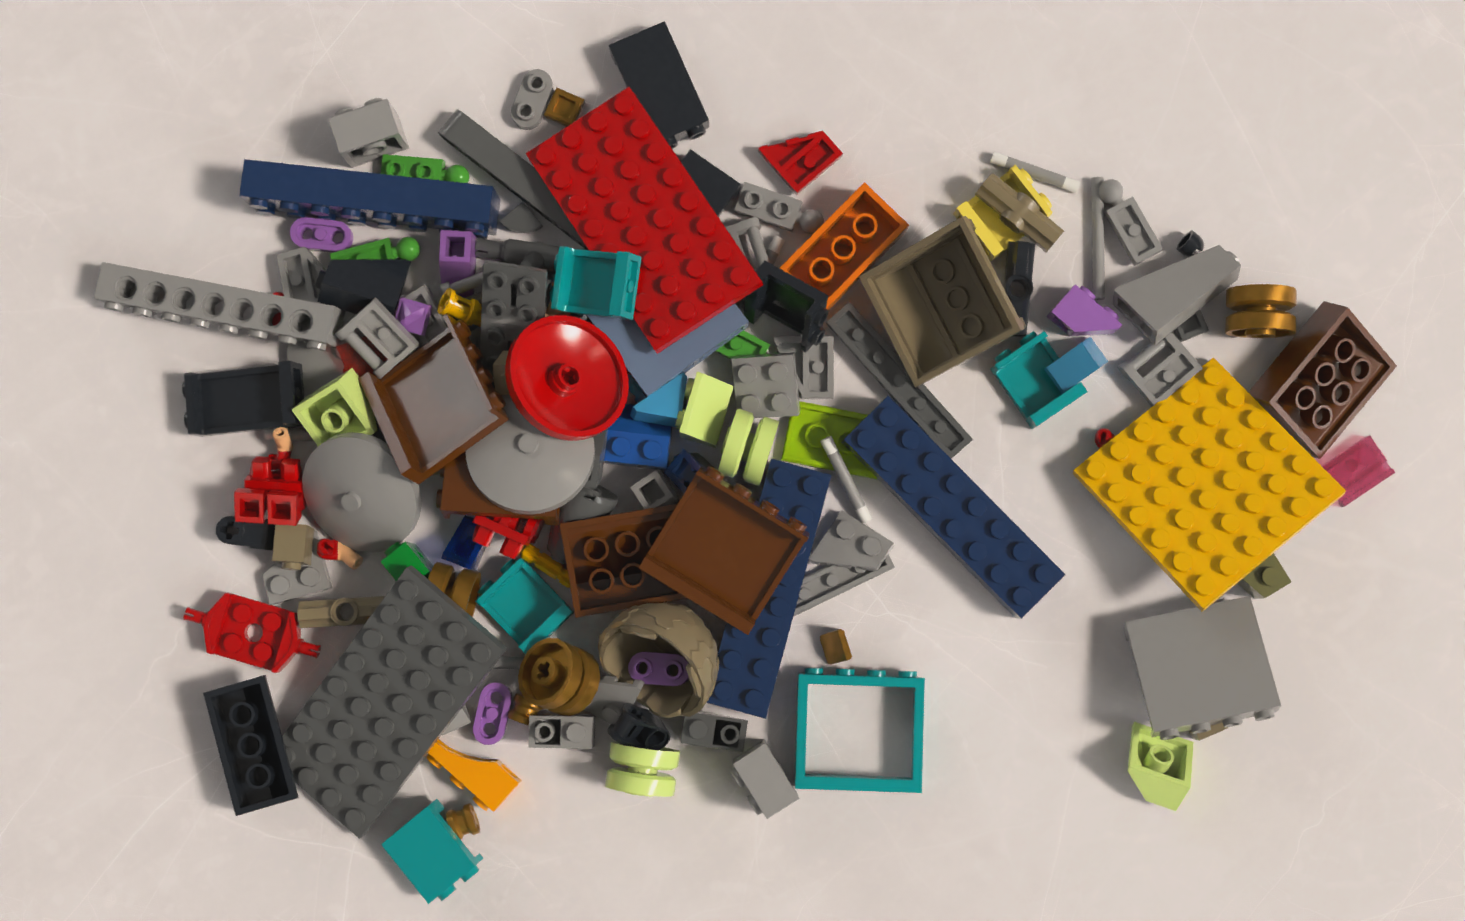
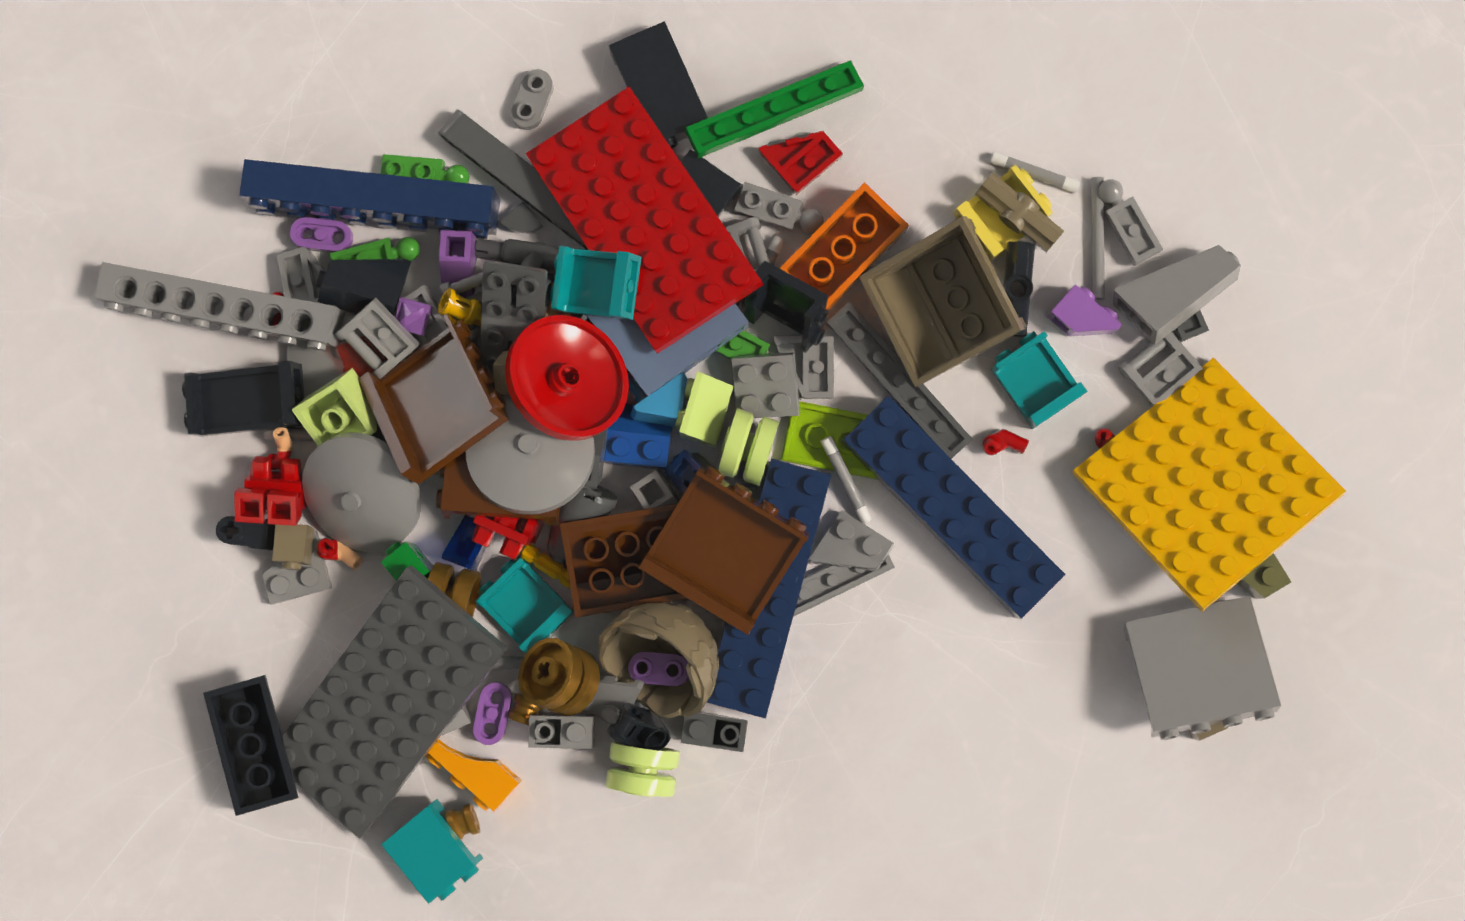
(227, 635): red plate -> none
(327, 612): dark tan piece -> none
(368, 132): light grey brick -> none
(564, 107): pearl gold tile -> none
(764, 779): light grey brick -> none
(774, 109): none -> green plate
(835, 646): pearl gold slope -> none
(851, 782): teal window -> none
(1002, 440): none -> red arm
(1076, 365): dark azure slope -> none
(1160, 766): yellowish green slope -> none
(1190, 243): black hinge -> none
(1261, 311): pearl gold wheel -> none
(1323, 377): reddish brown slope -> none
(1358, 469): clear pink plate -> none

